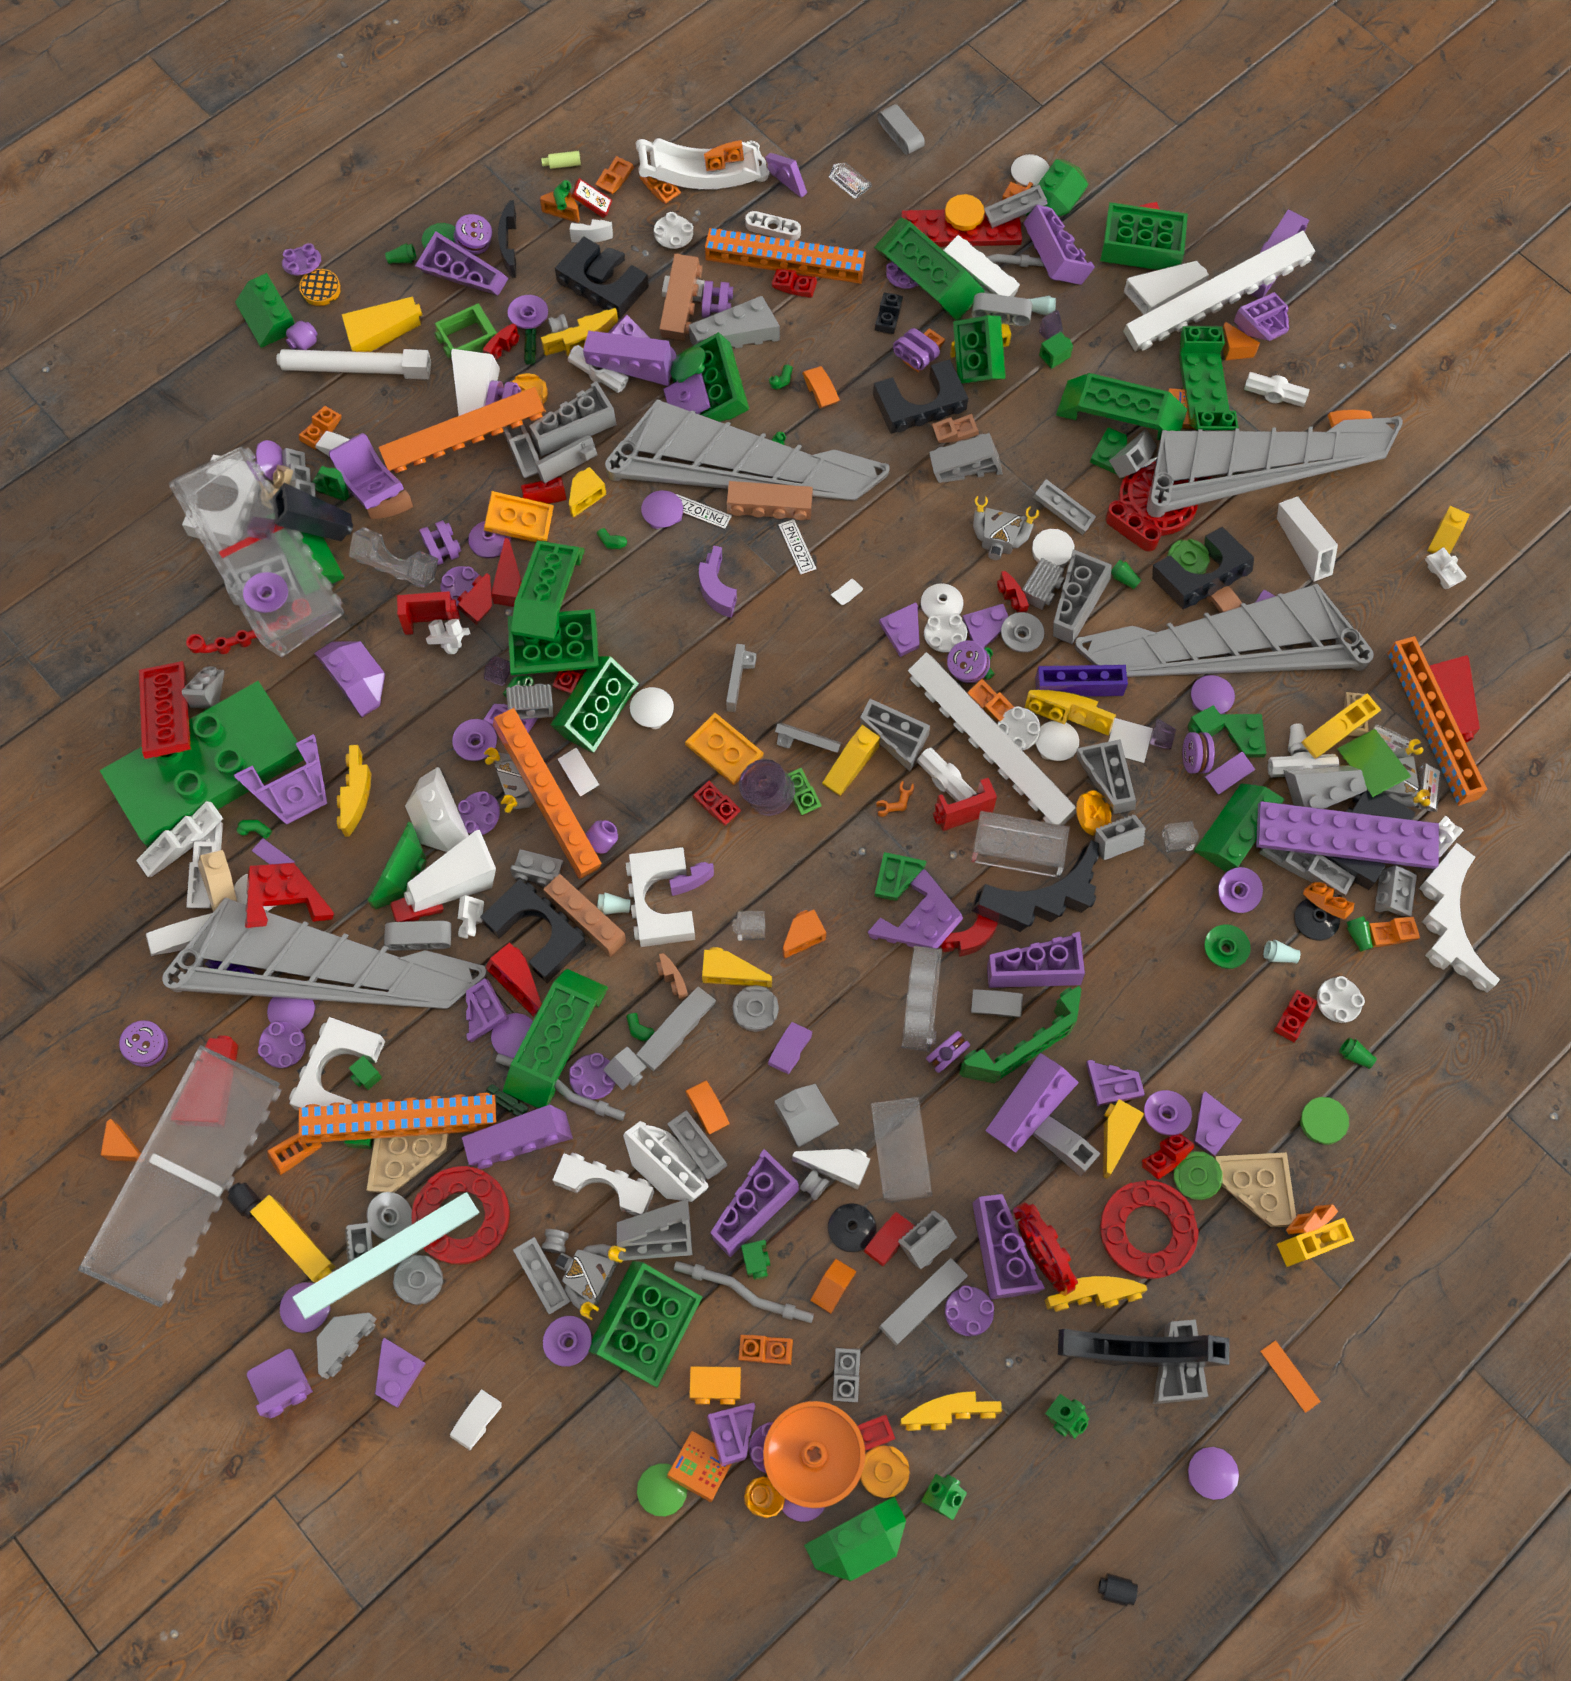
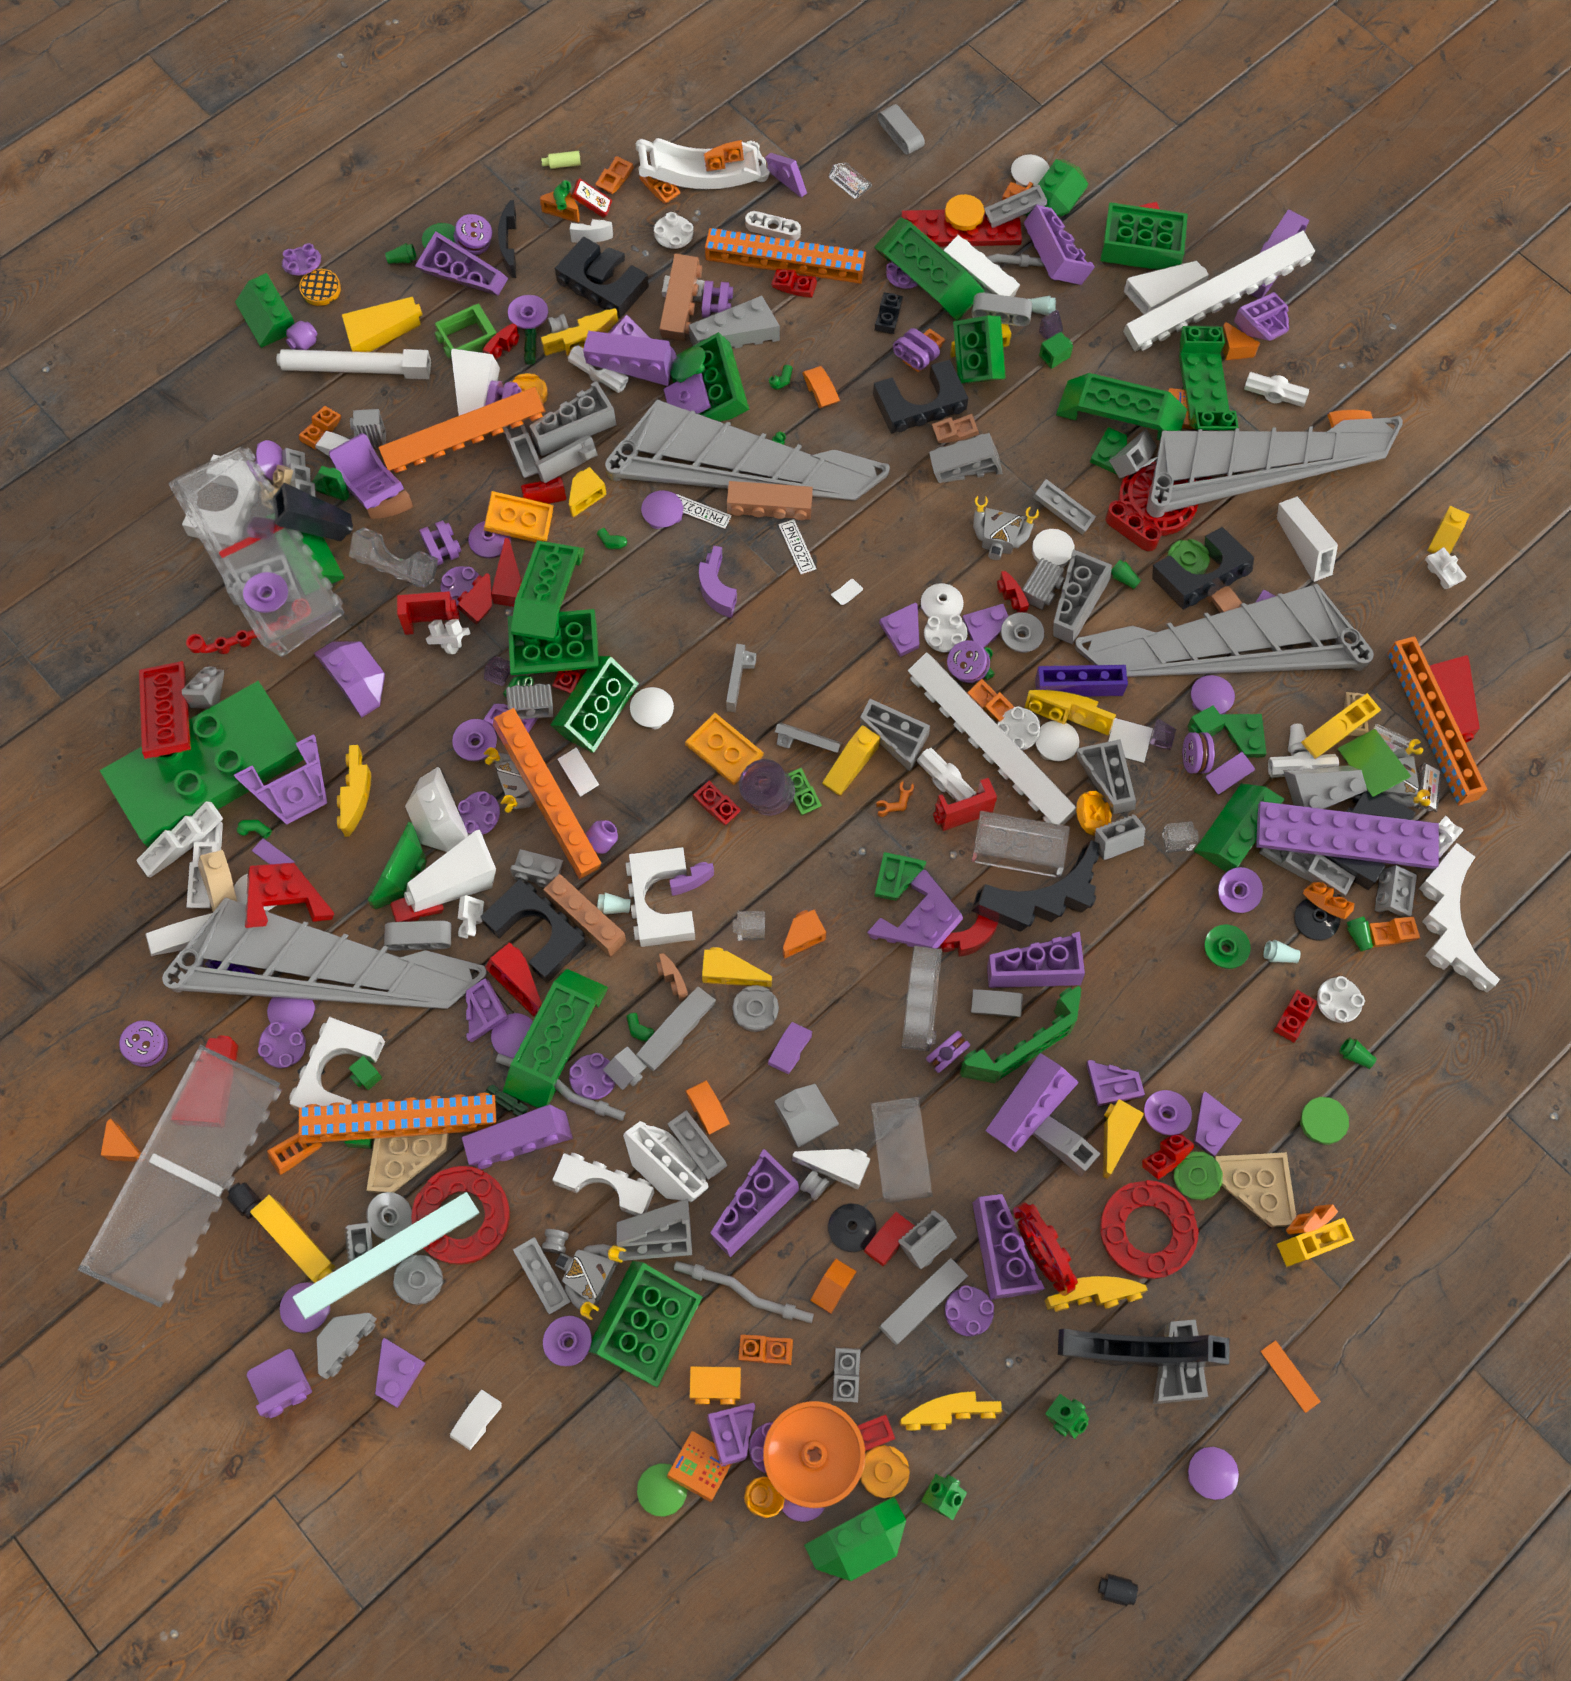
(371, 424): none -> light grey brick
(756, 1259): green brick -> none

